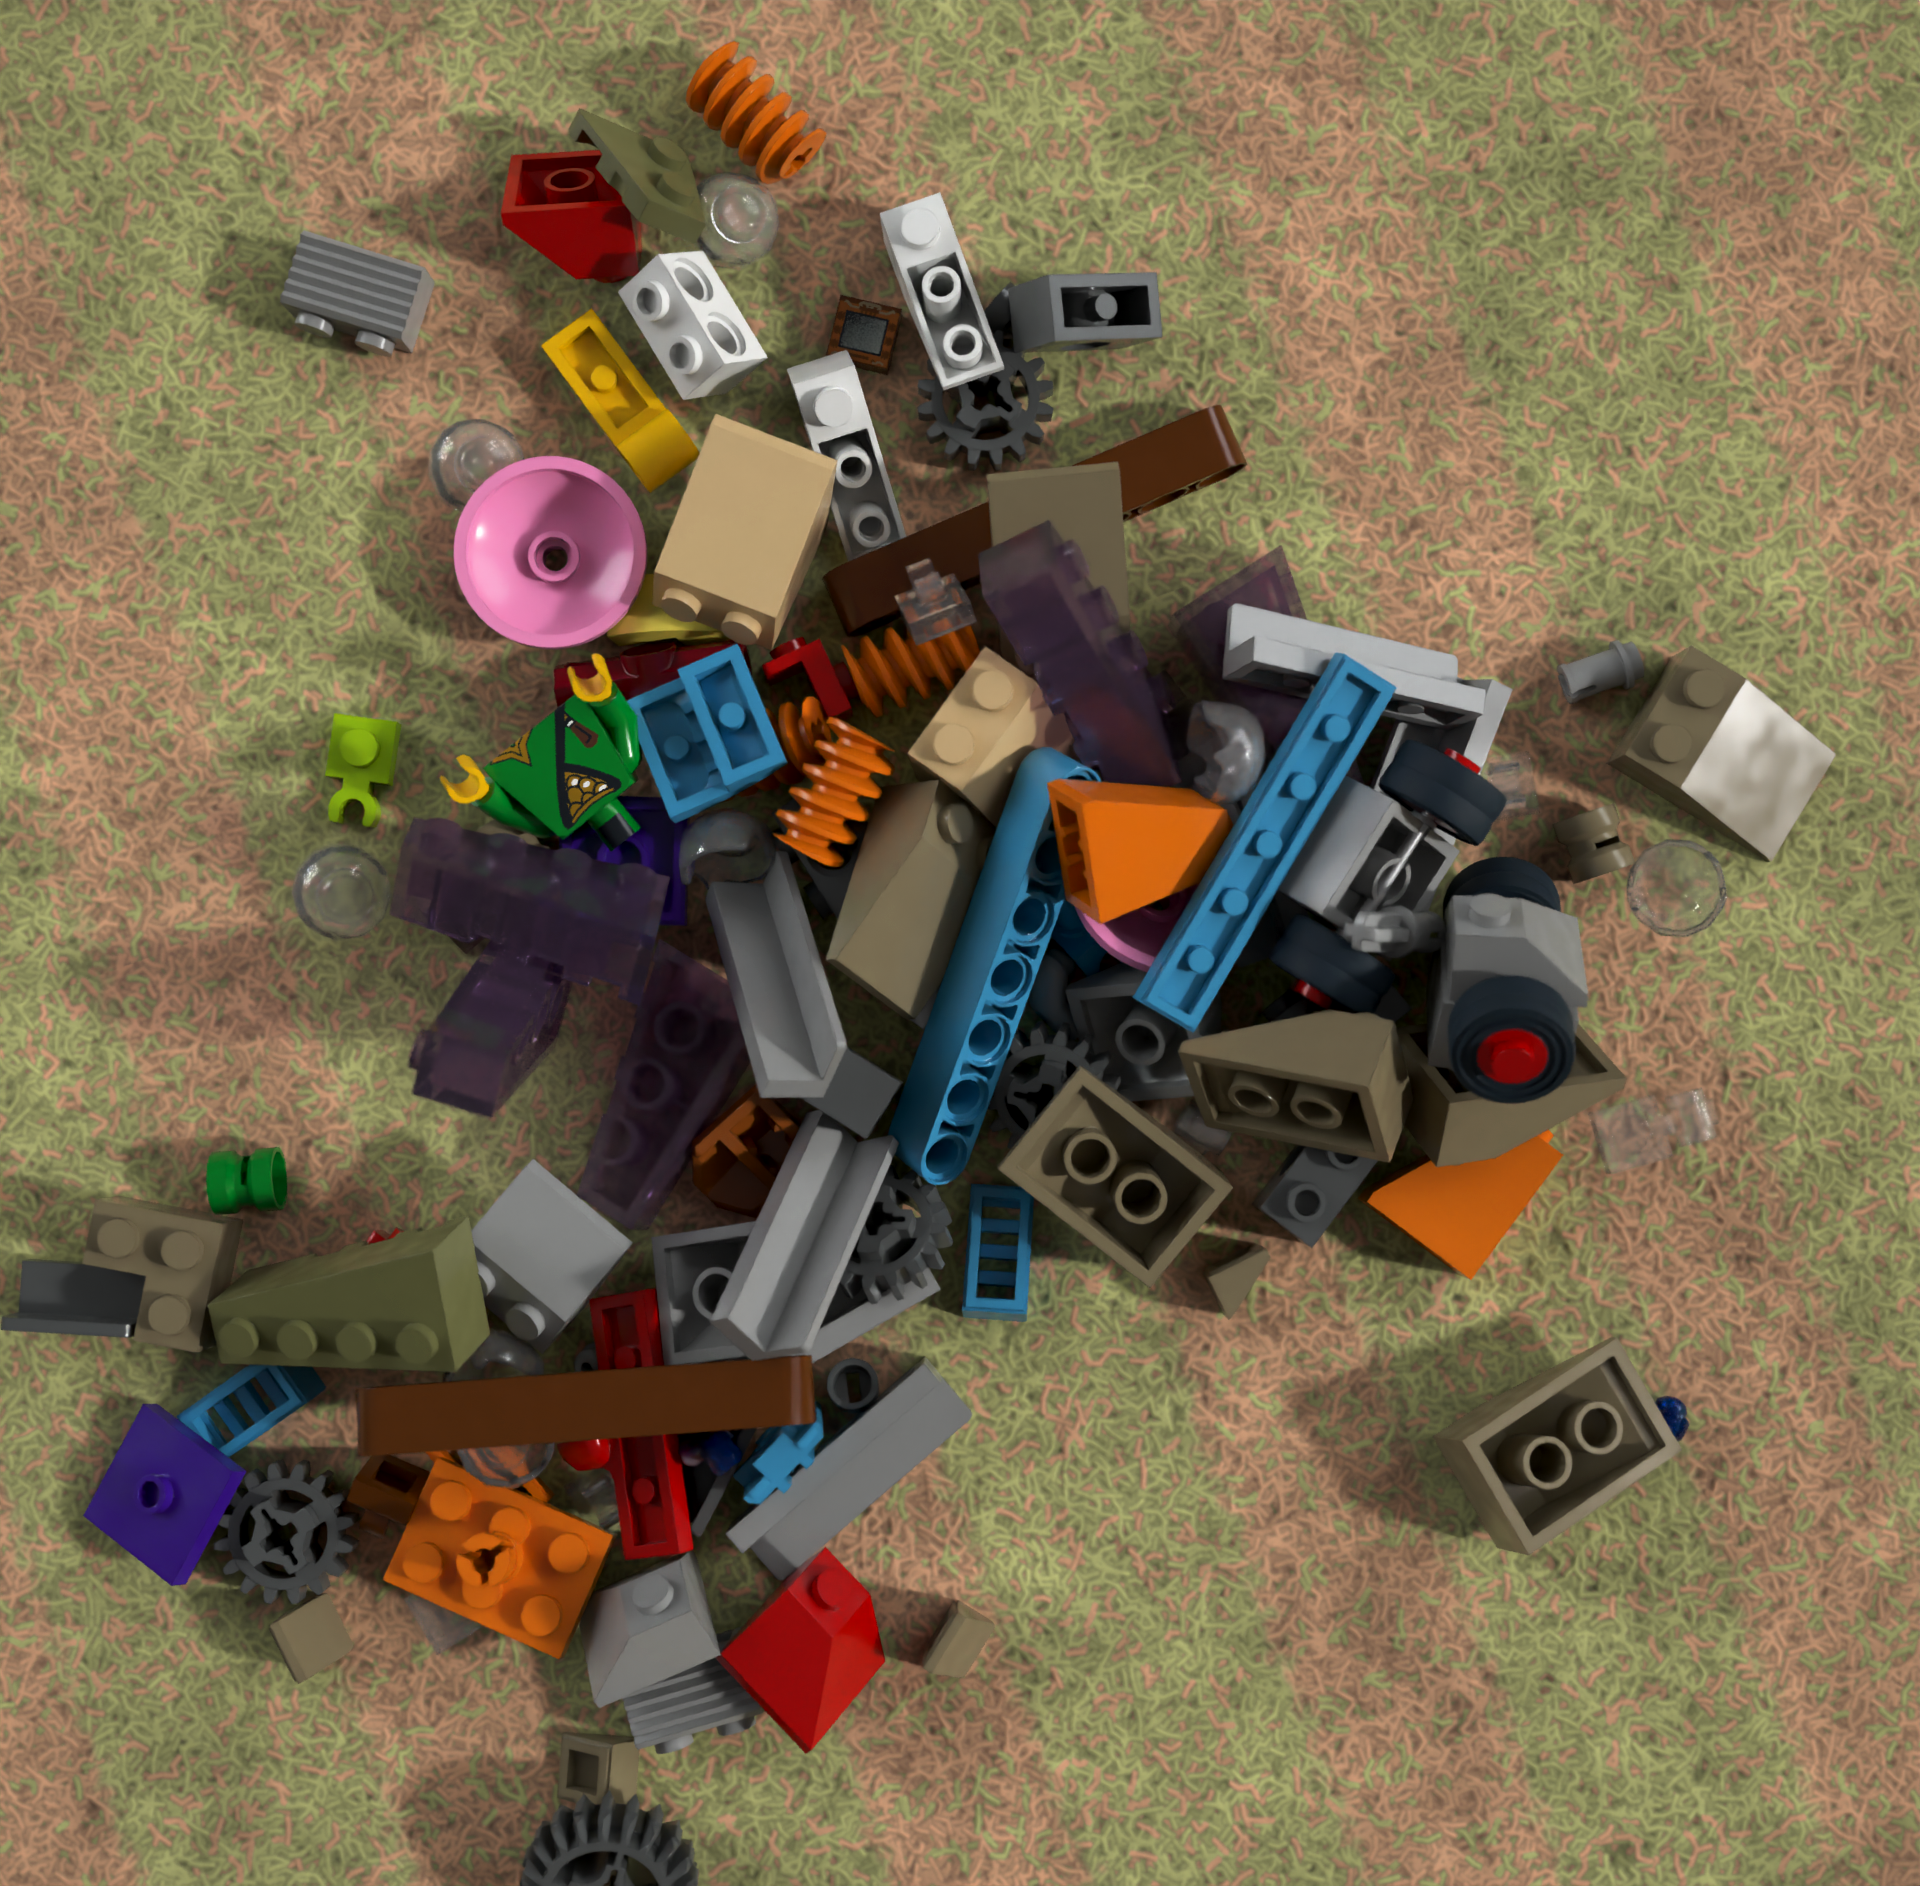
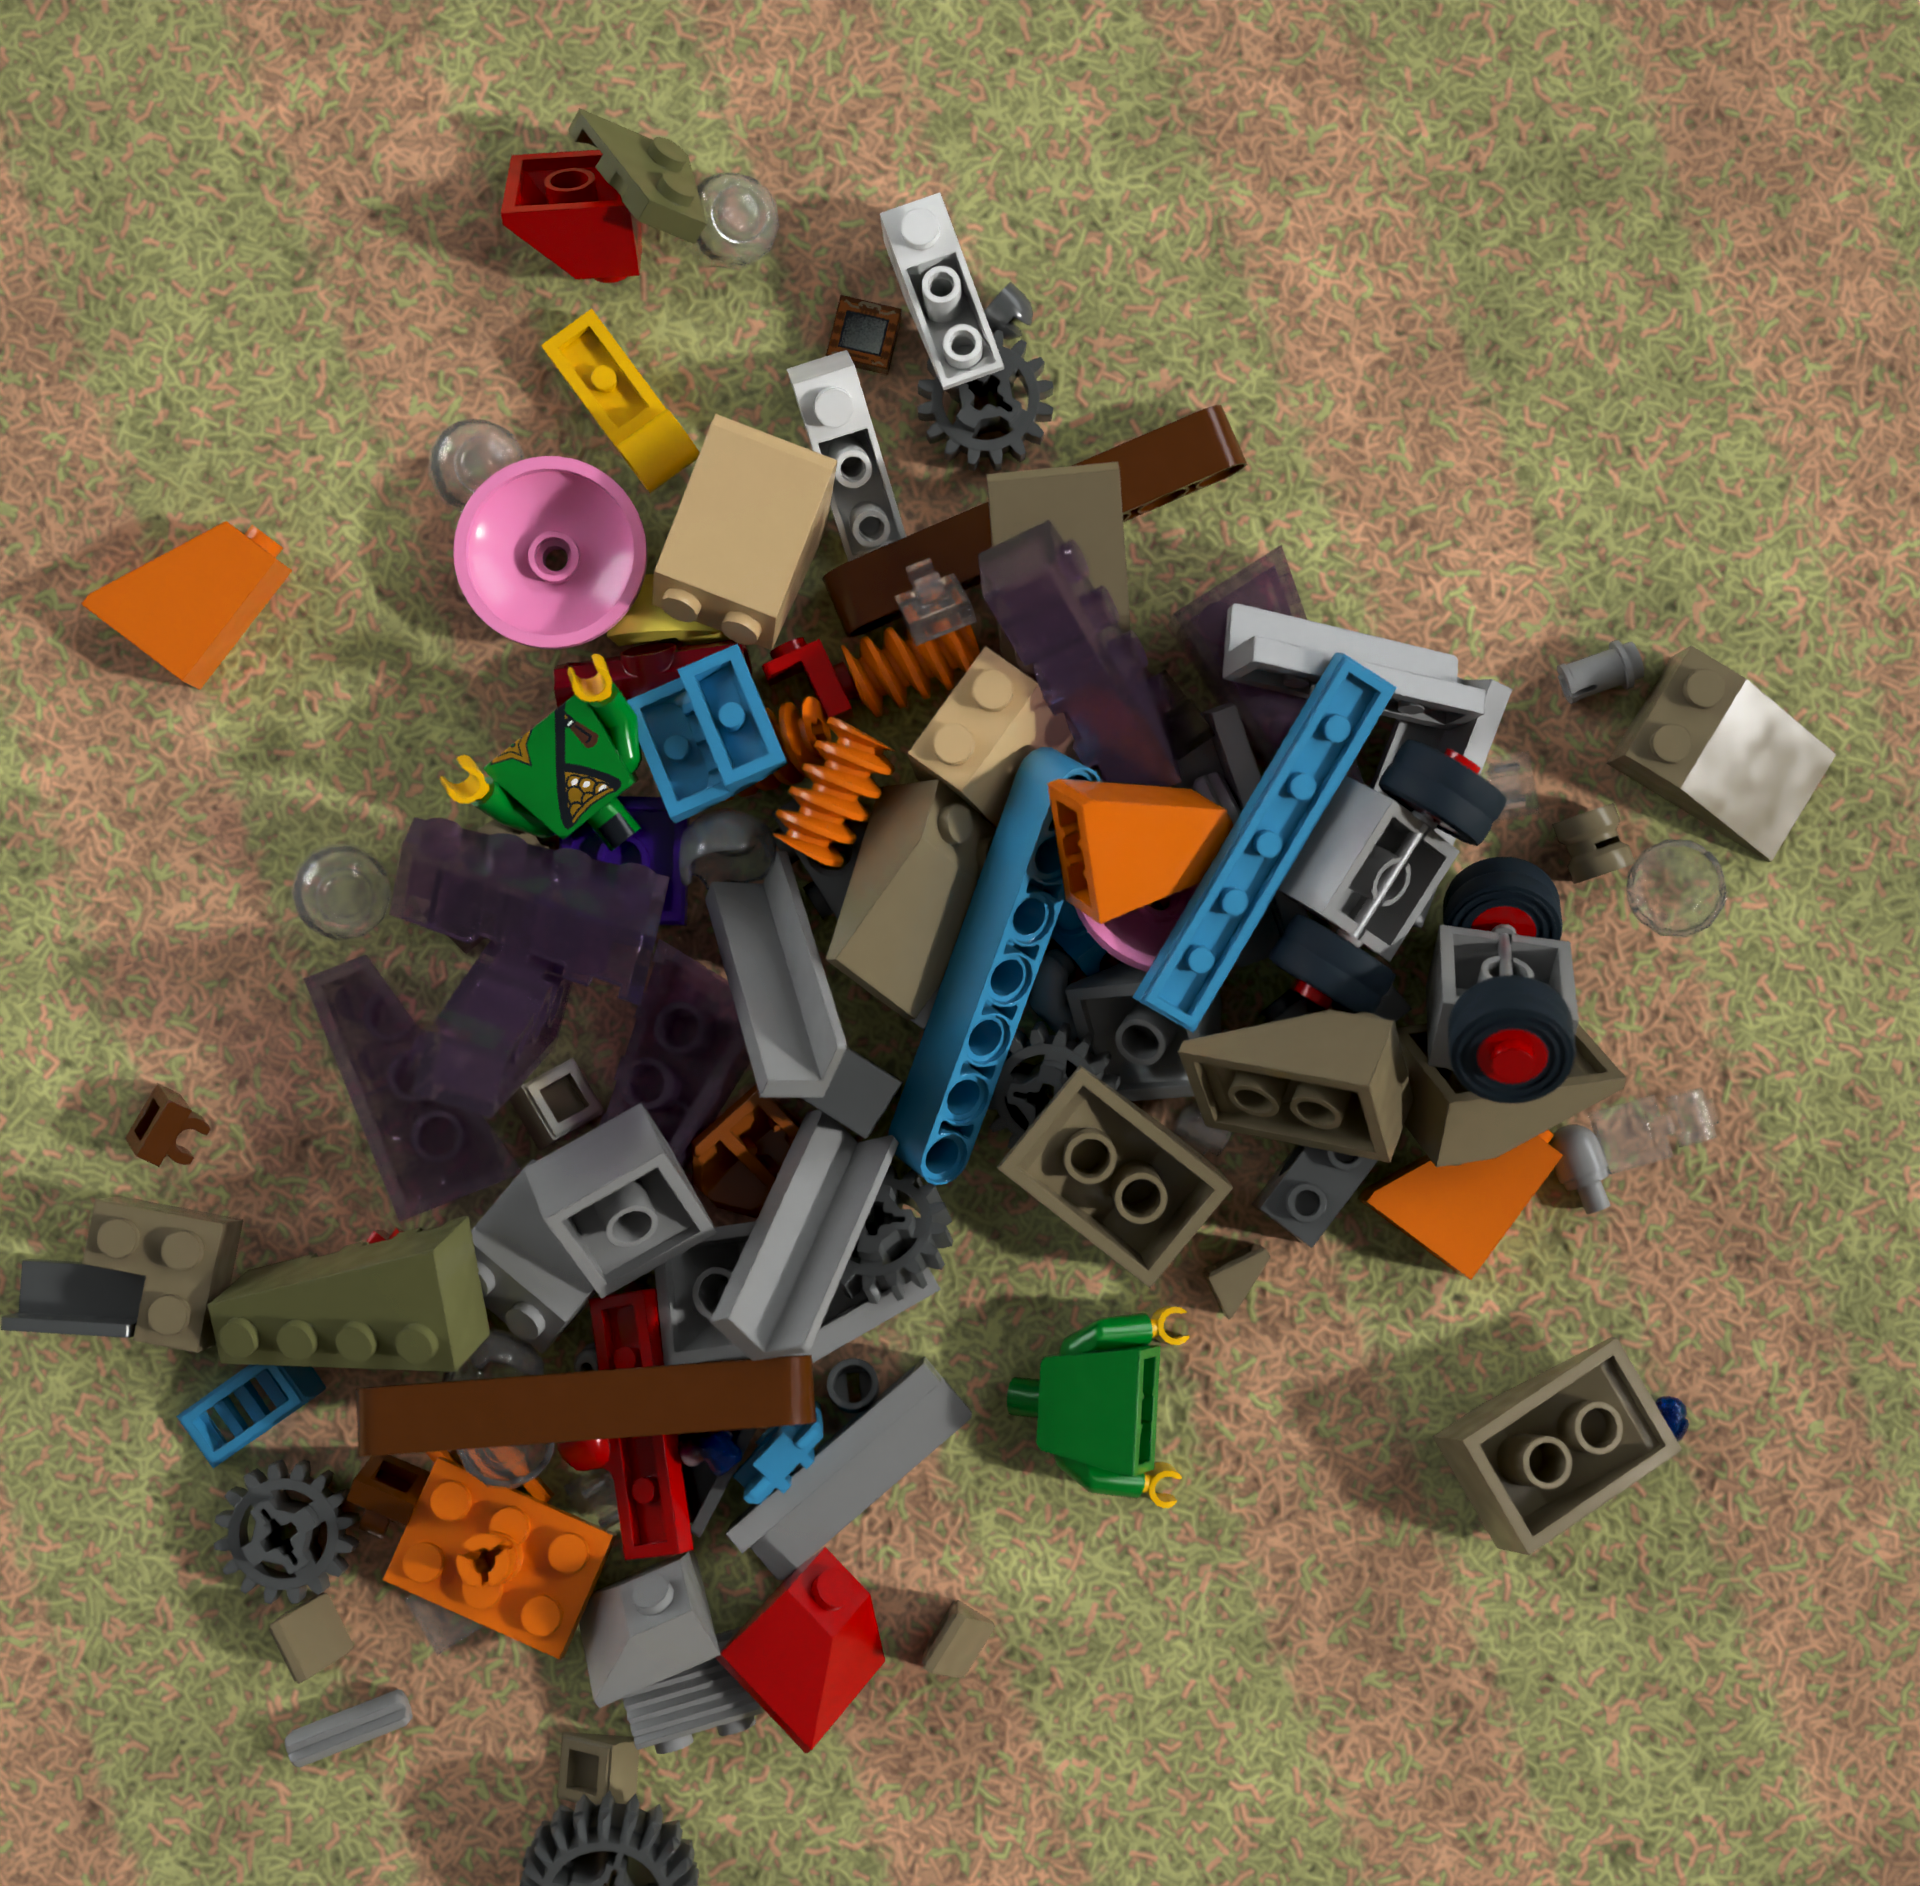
(160, 1124): none -> reddish brown tile
(164, 1494): dark purple plate -> none
(194, 599): none -> orange slope
(246, 1181): green wheel -> none
(348, 1728): none -> light grey axle
(356, 294): light grey brick -> none
(361, 755): lime plate -> none
(420, 1146): none -> wedge
(556, 1104): none -> dark tan slope
(619, 1201): none -> light grey slope
(692, 324): white brick -> none
(749, 117): orange piece -> none
(989, 1307): dark azure slope -> none
(1085, 312): dark grey brick -> none
(1101, 1405): none -> green torso
(1230, 745): clear hair -> none
(1395, 931): light grey axle -> none
(1512, 937): light grey slope -> none
(1582, 1165): none -> light grey cylinder

